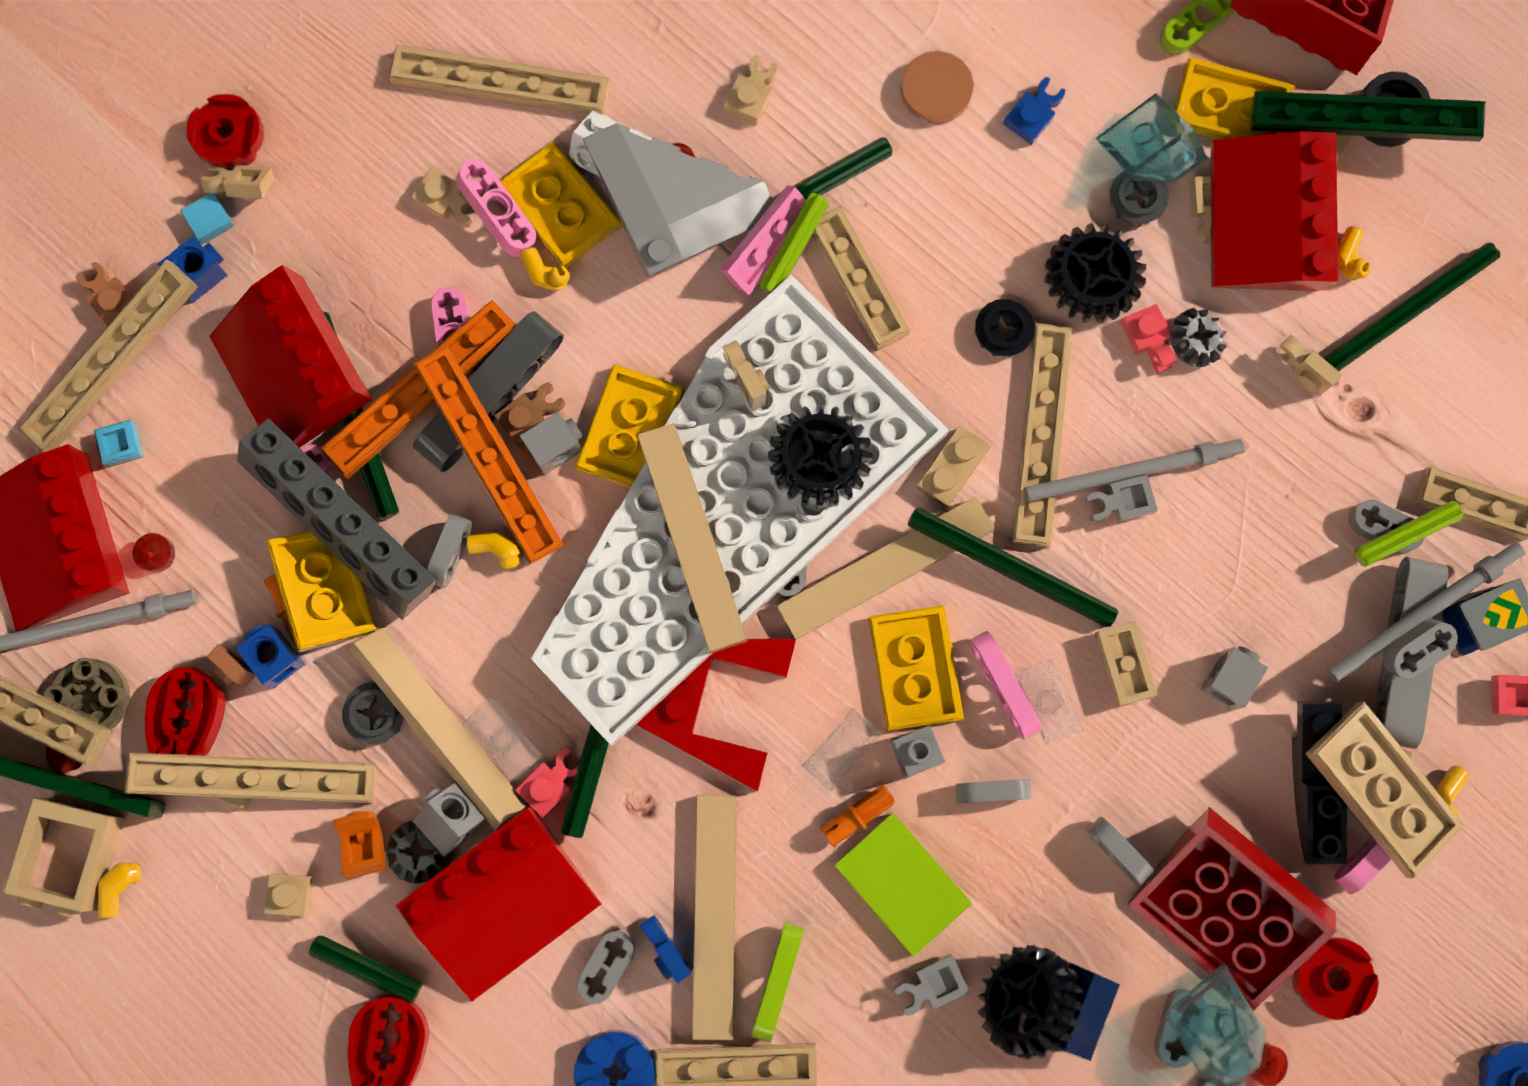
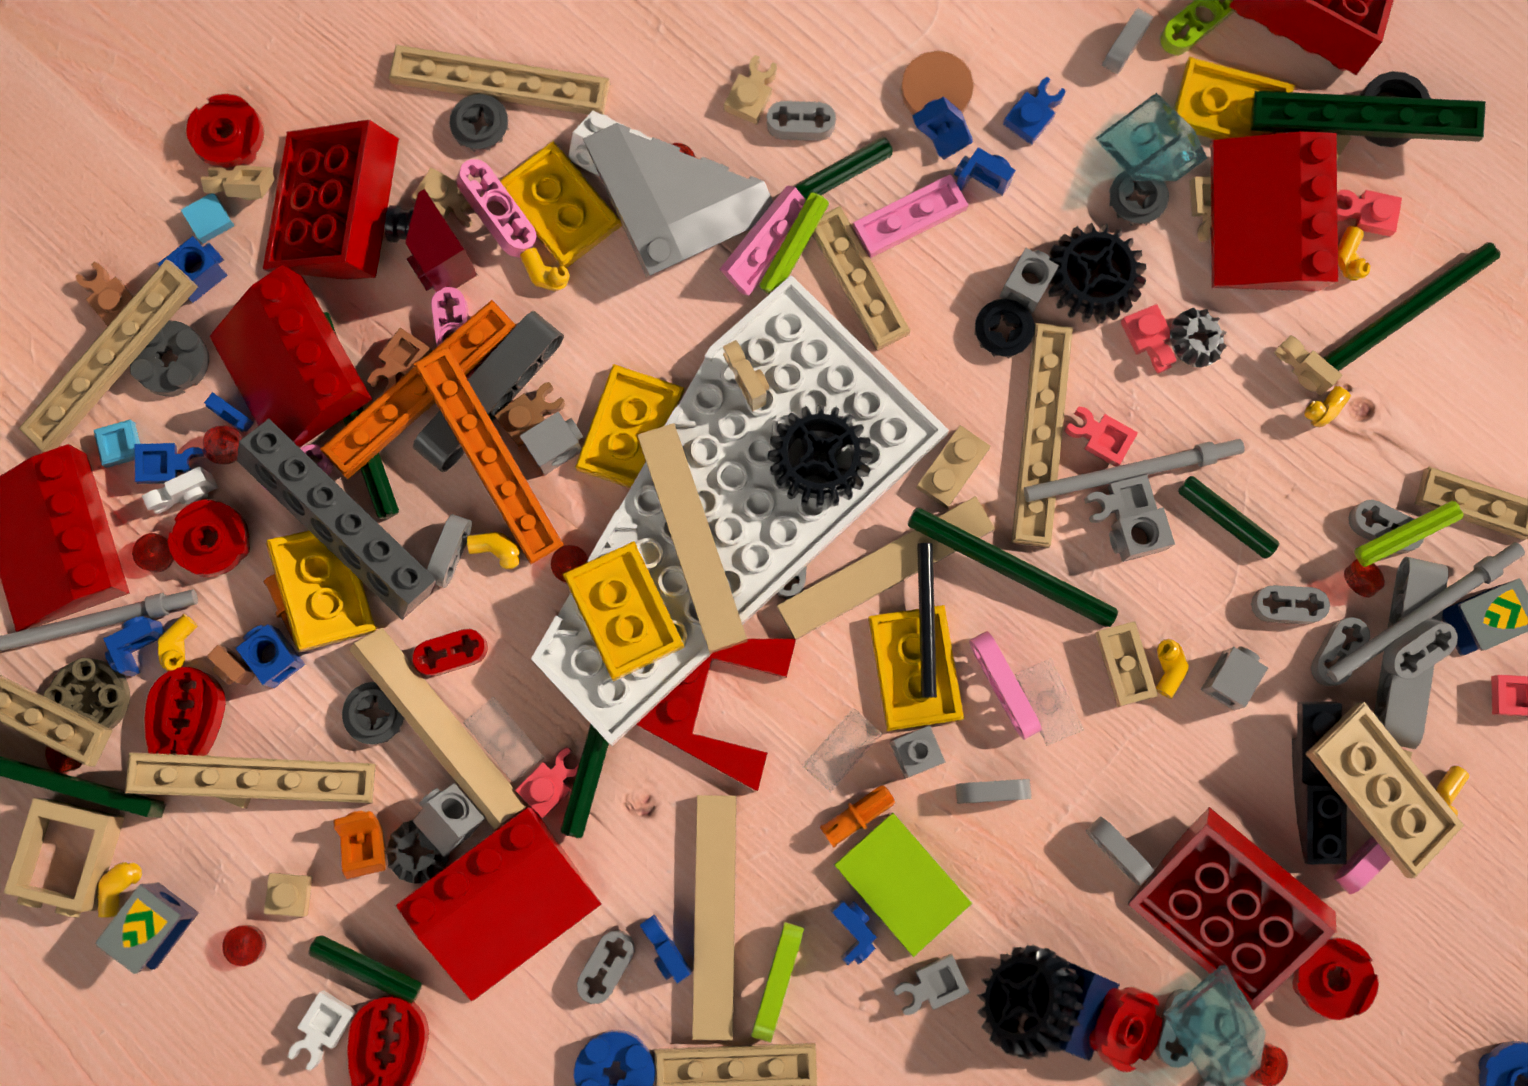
(134, 635): none -> blue bracket
(146, 927): none -> piece
(160, 462): none -> blue plate
(171, 643): none -> yellow arm
(180, 374): none -> dark grey plate
(185, 489): none -> white plate
(189, 530): none -> red plate
(221, 444): none -> clear red tile
(228, 413): none -> blue tile
(244, 945): none -> clear red tile
(324, 1025): none -> white plate
(332, 201): none -> red slope
(397, 223): none -> black wheel
(398, 358): none -> nougat plate
(435, 250): none -> dark red slope
(446, 644): none -> red beam
(469, 111): none -> dark grey gear
(567, 559): none -> clear red tile
(623, 611): none -> yellow tile
(801, 120): none -> light grey beam
(854, 920): none -> blue bracket
(910, 216): none -> bright pink plate
(927, 620): none -> black bar
(944, 126): none -> blue bracket
(986, 168): none -> blue bracket
(1022, 291): none -> light grey brick
(1106, 438): none -> coral plate
(1110, 1036): none -> red plate
(1127, 41): none -> light grey beam
(1154, 525): none -> light grey brick
(1174, 667): none -> yellow arm
(1228, 517): none -> dark green axle
(1290, 596): none -> light grey beam
(1325, 412): none -> yellow arm
(1333, 646): none -> light grey beam
(1364, 580): none -> clear red tile
(1373, 211): none -> coral plate

